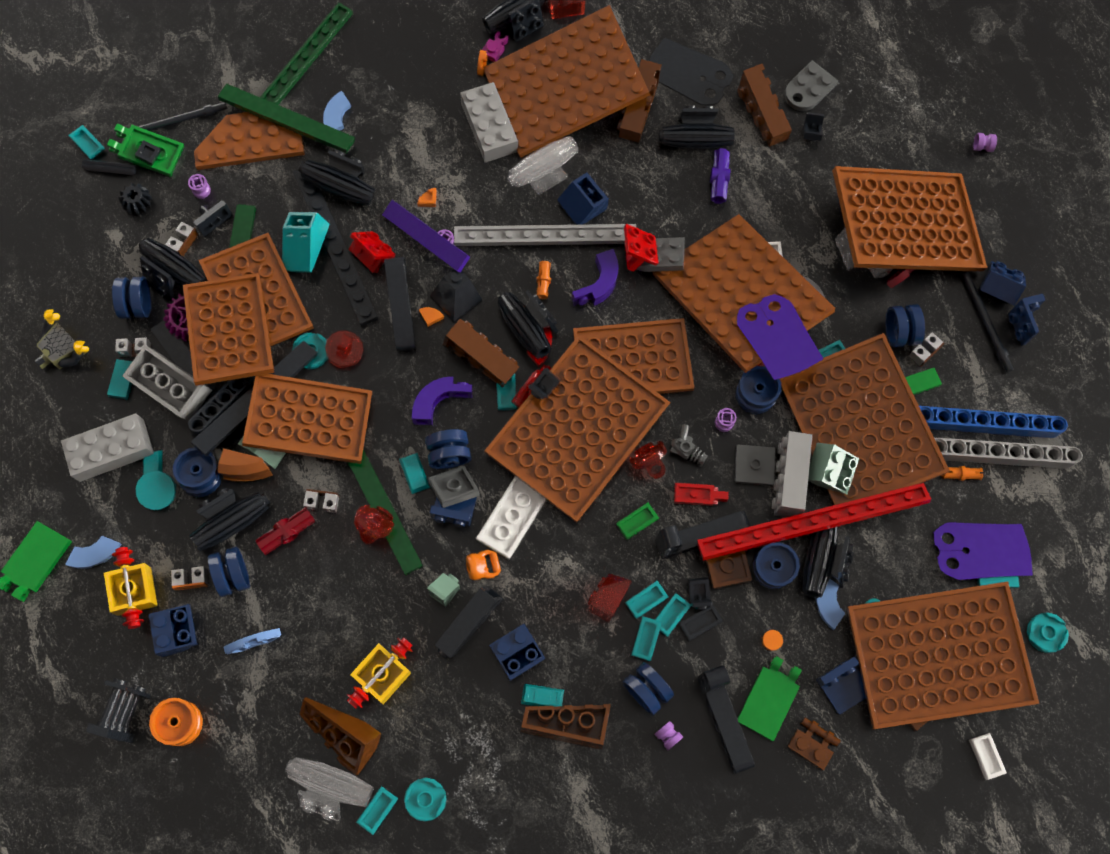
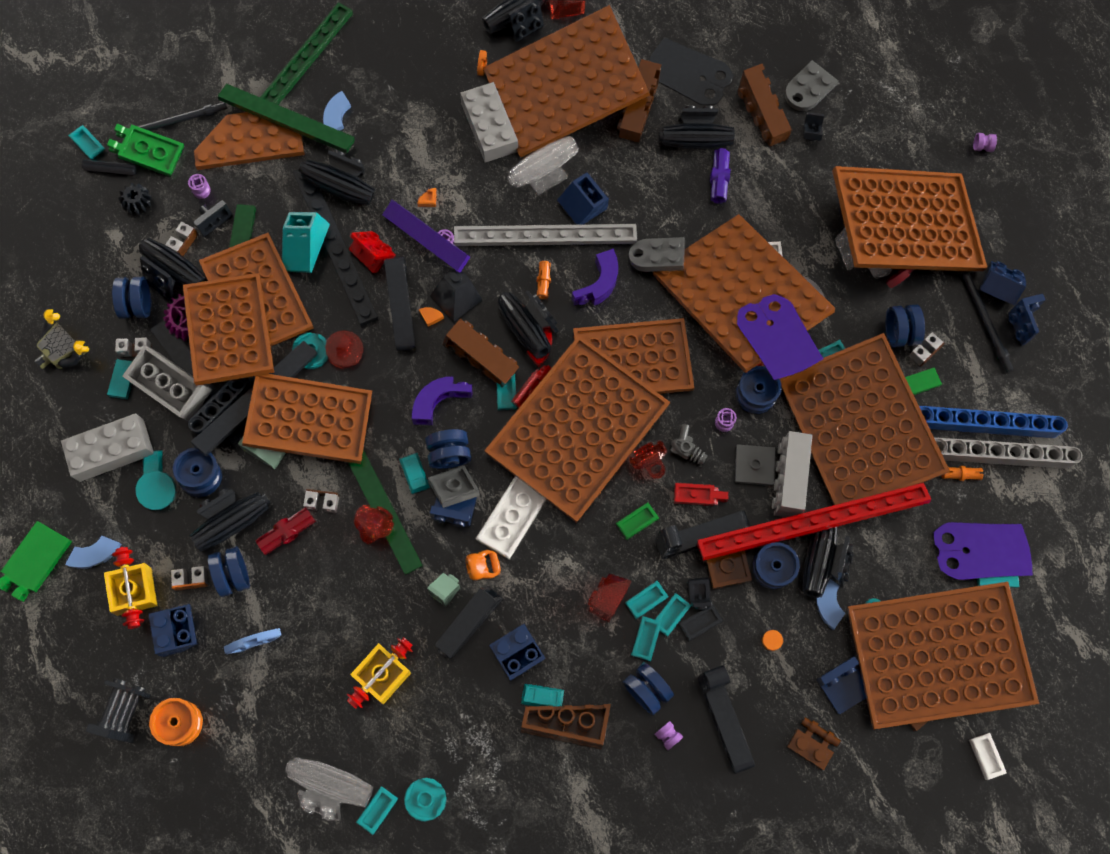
(147, 153): black tile -> none
(242, 467): dark orange slope -> none
(346, 735): reddish brown wedge -> none
(495, 48): magenta plate -> none
(544, 384): black bracket -> none
(639, 247): red bracket -> none
(769, 700): green tile -> none
(832, 468): sand green slope -> none
(1047, 632): teal tile -> none

